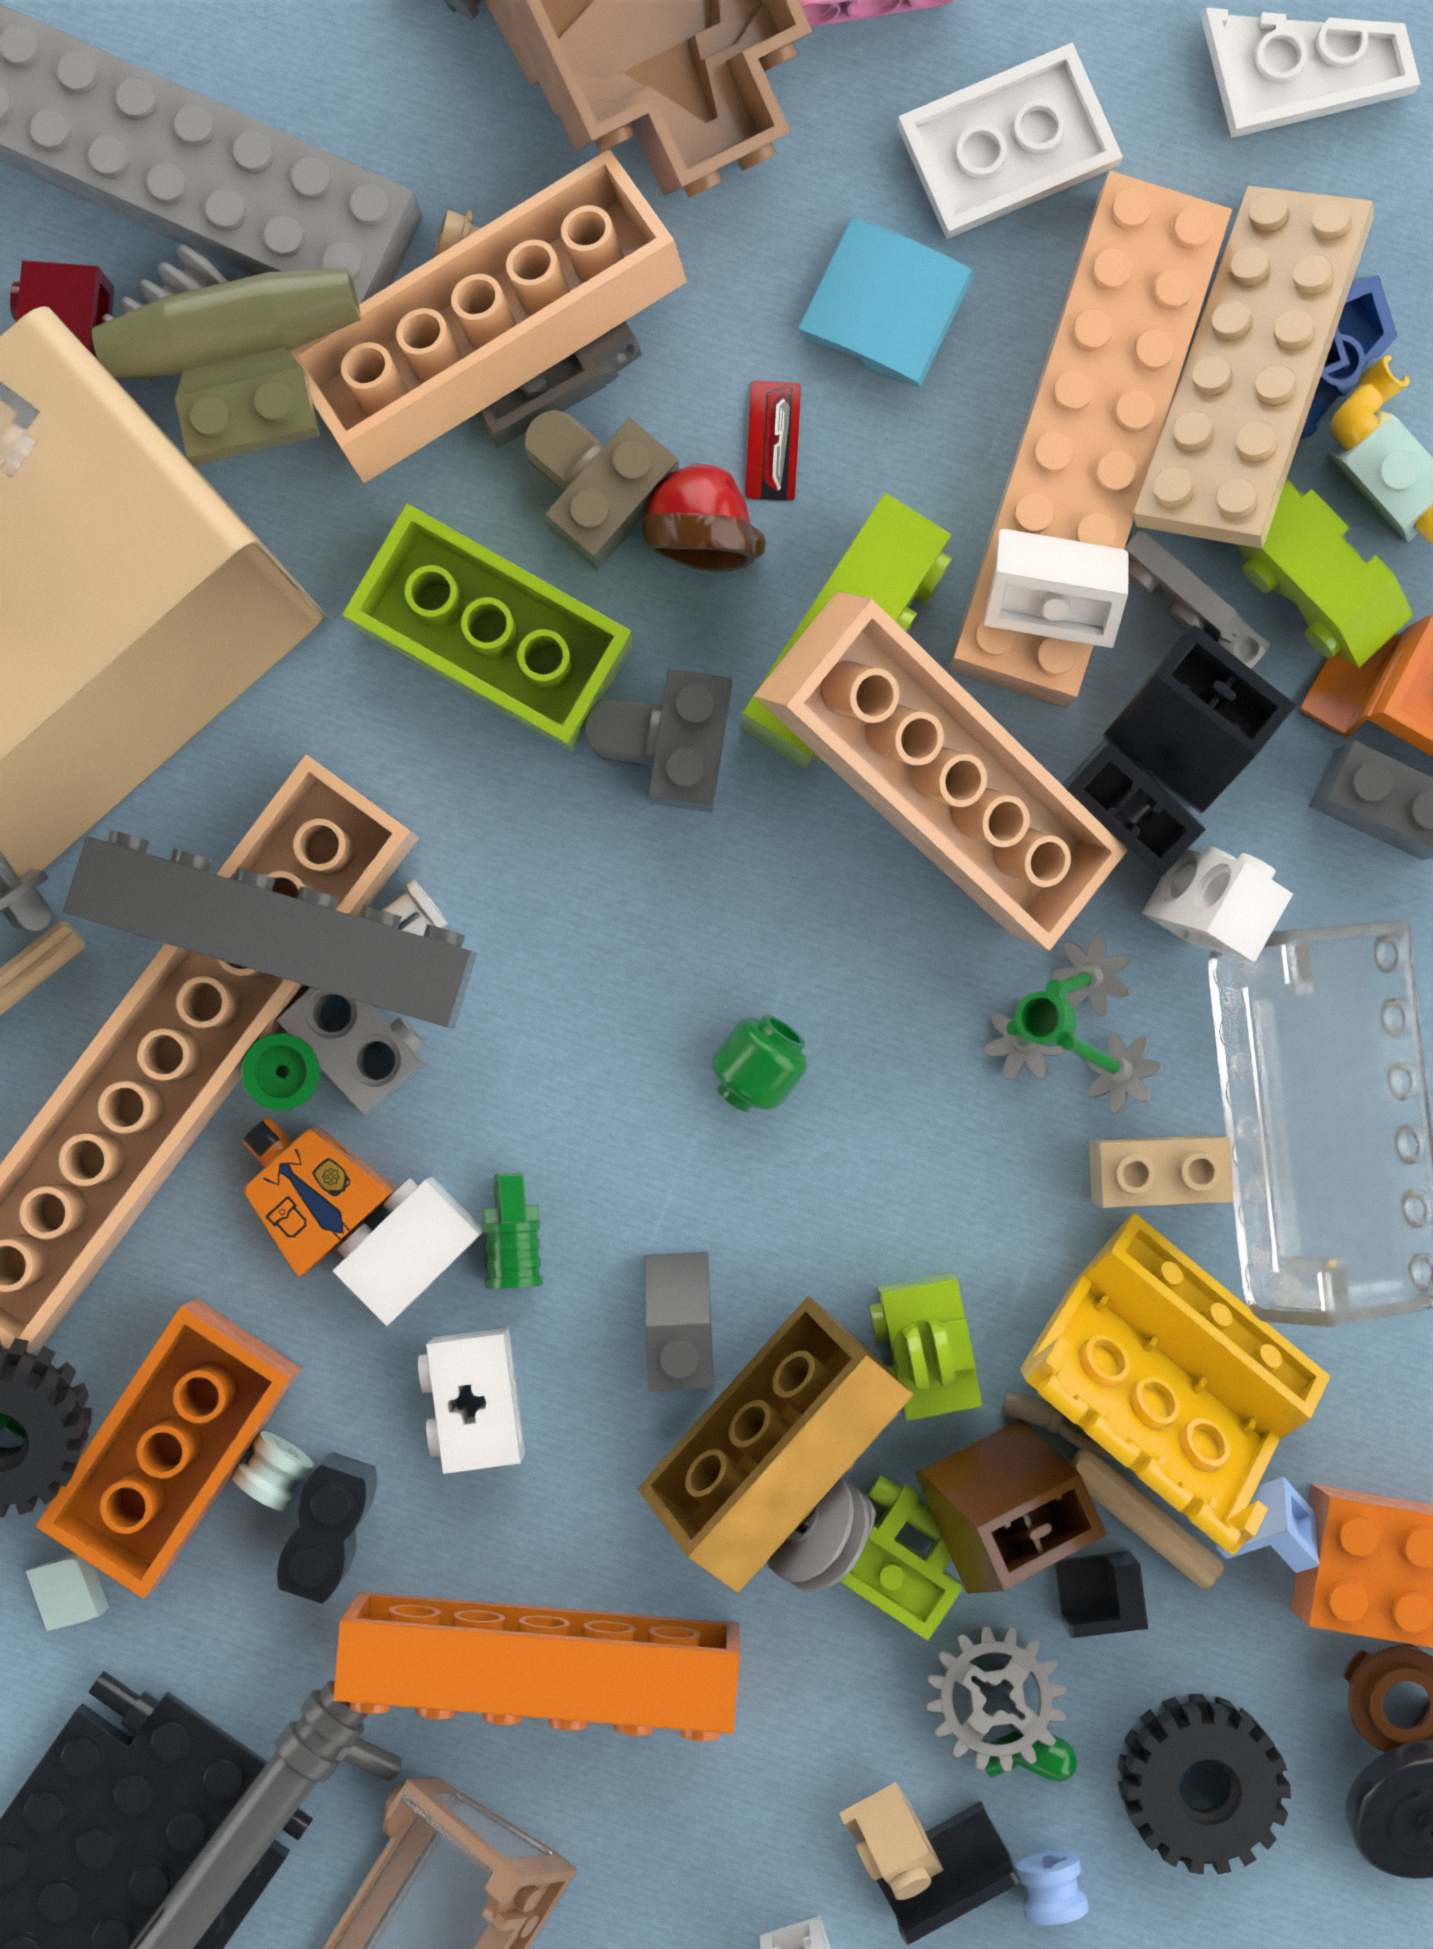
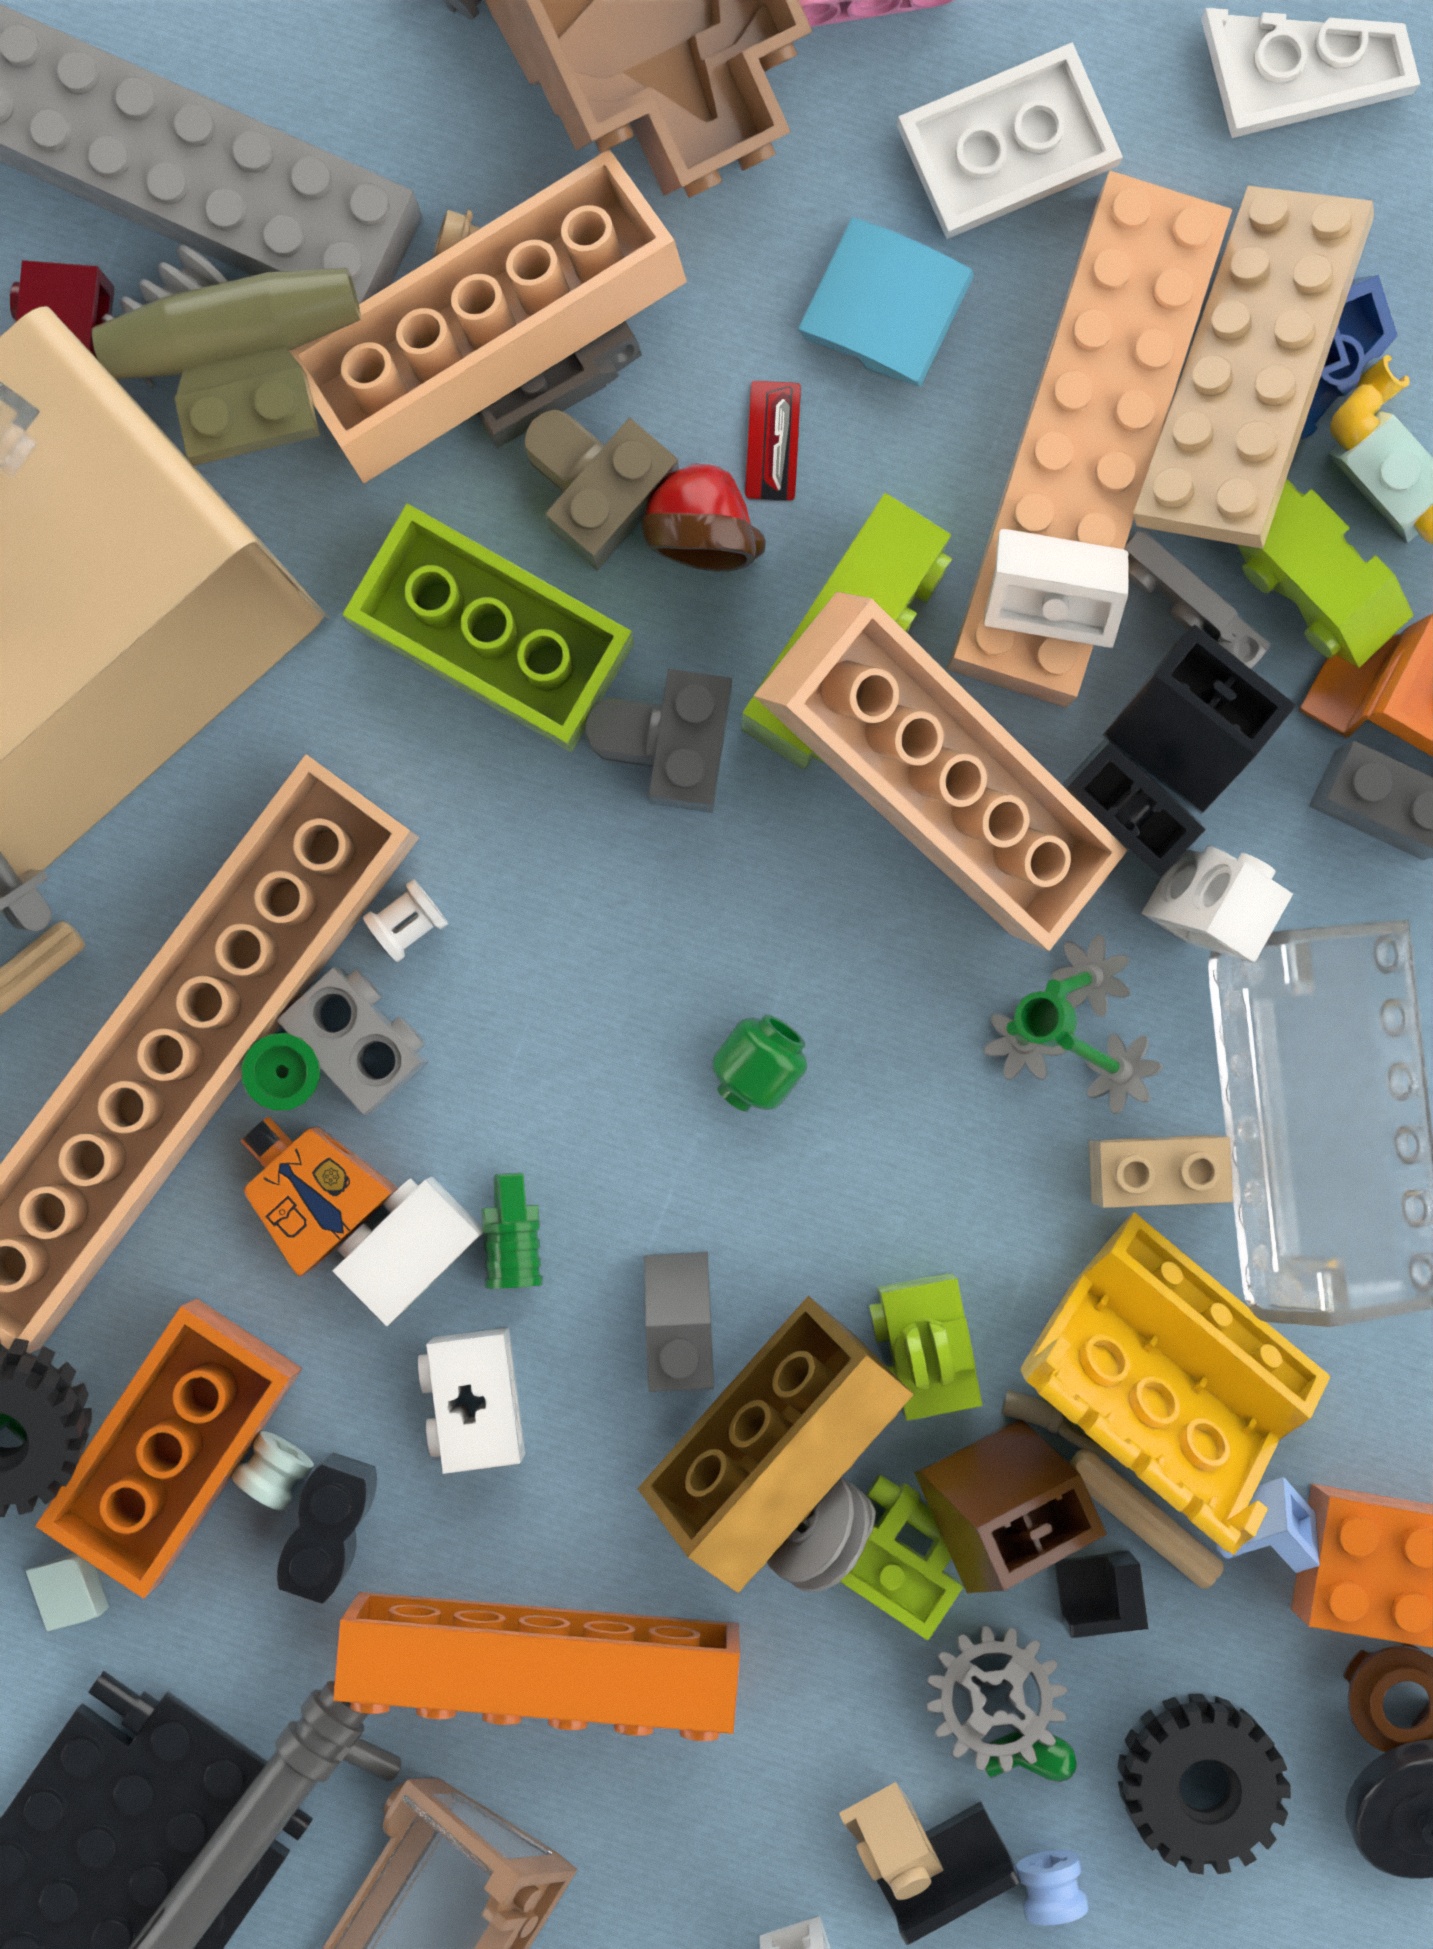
(270, 931): dark grey brick -> none

